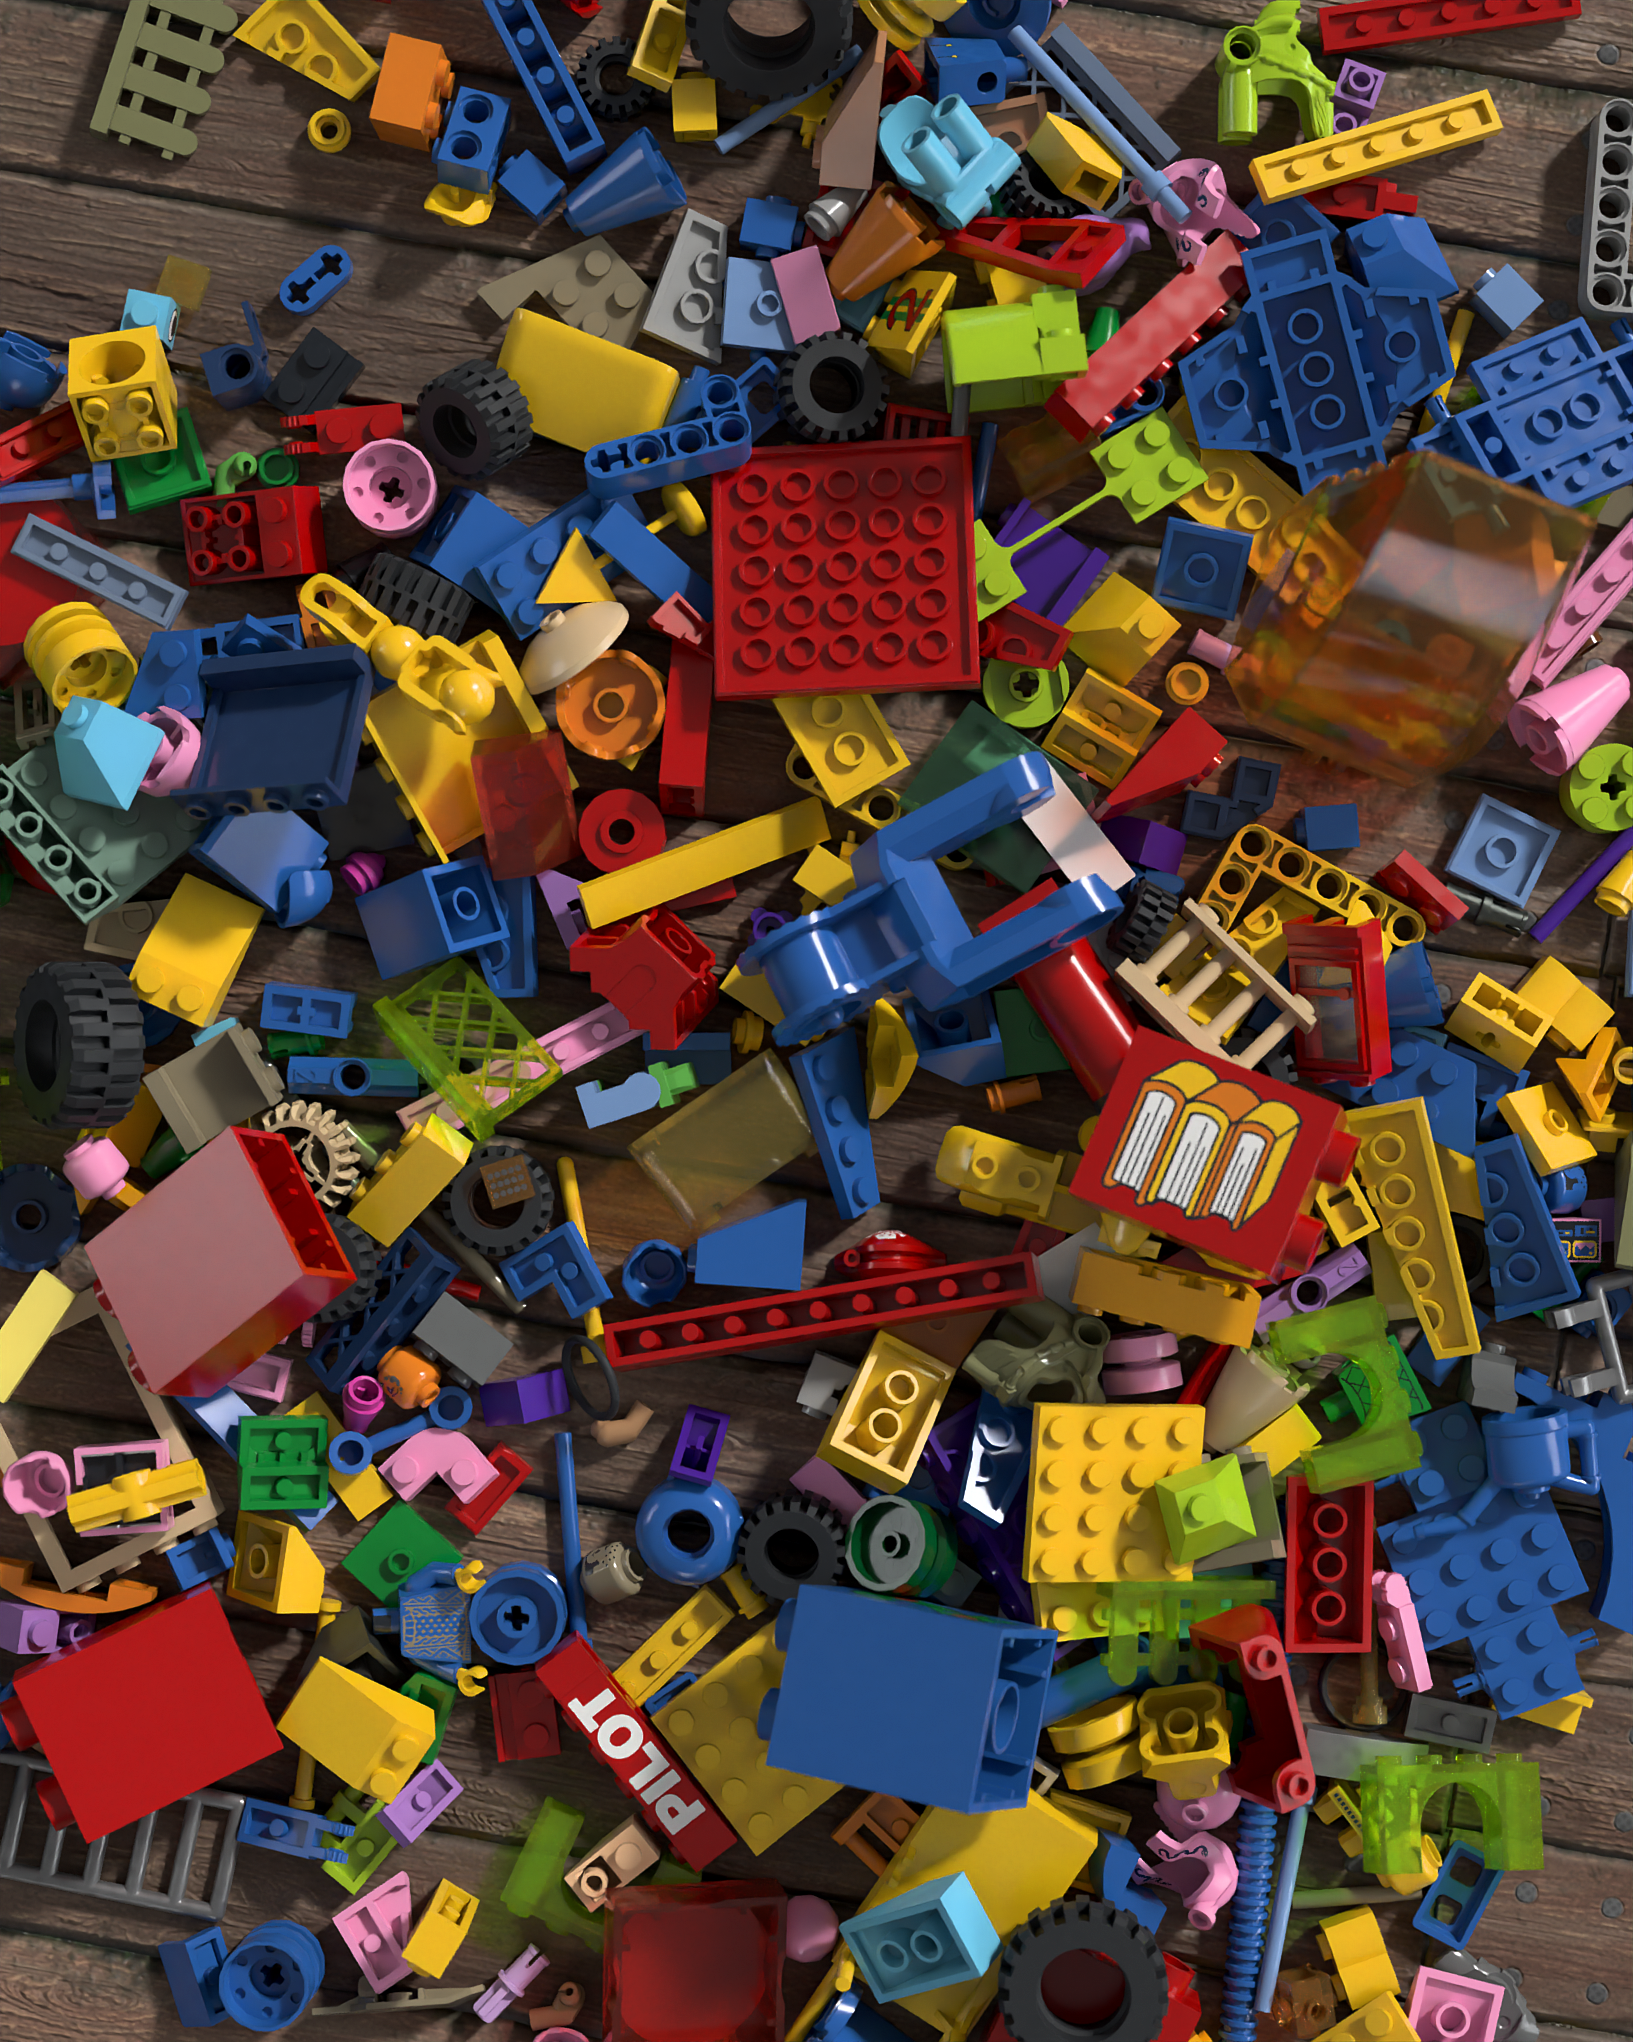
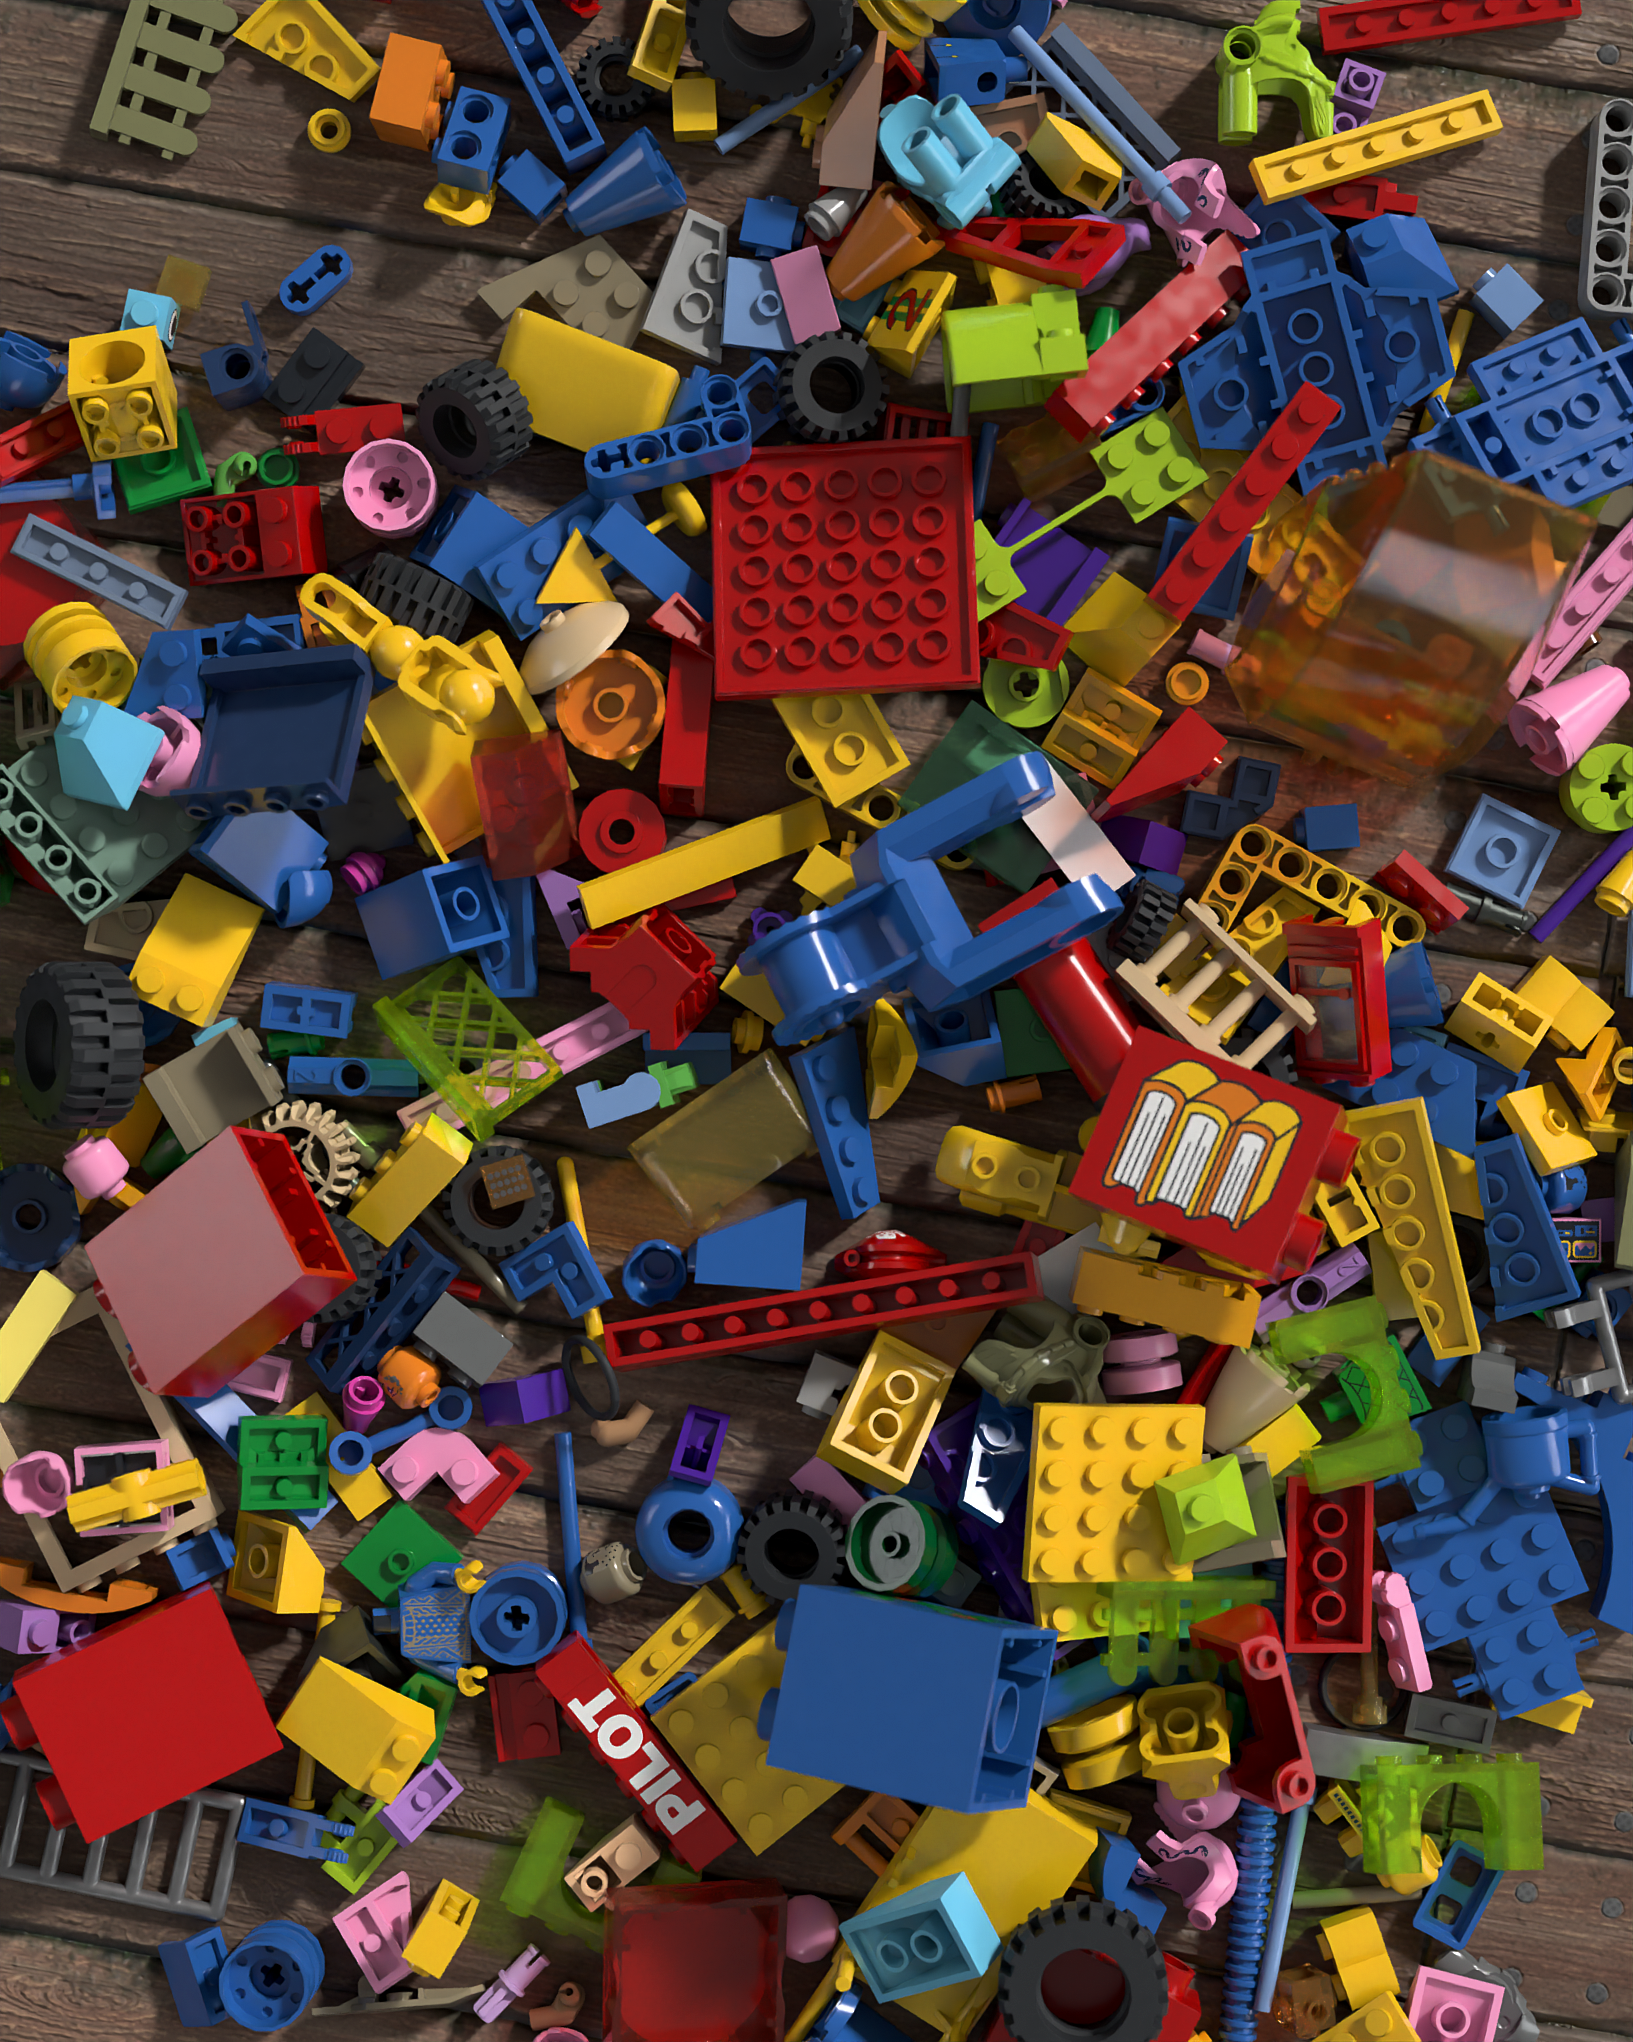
(1242, 503): none -> red brick

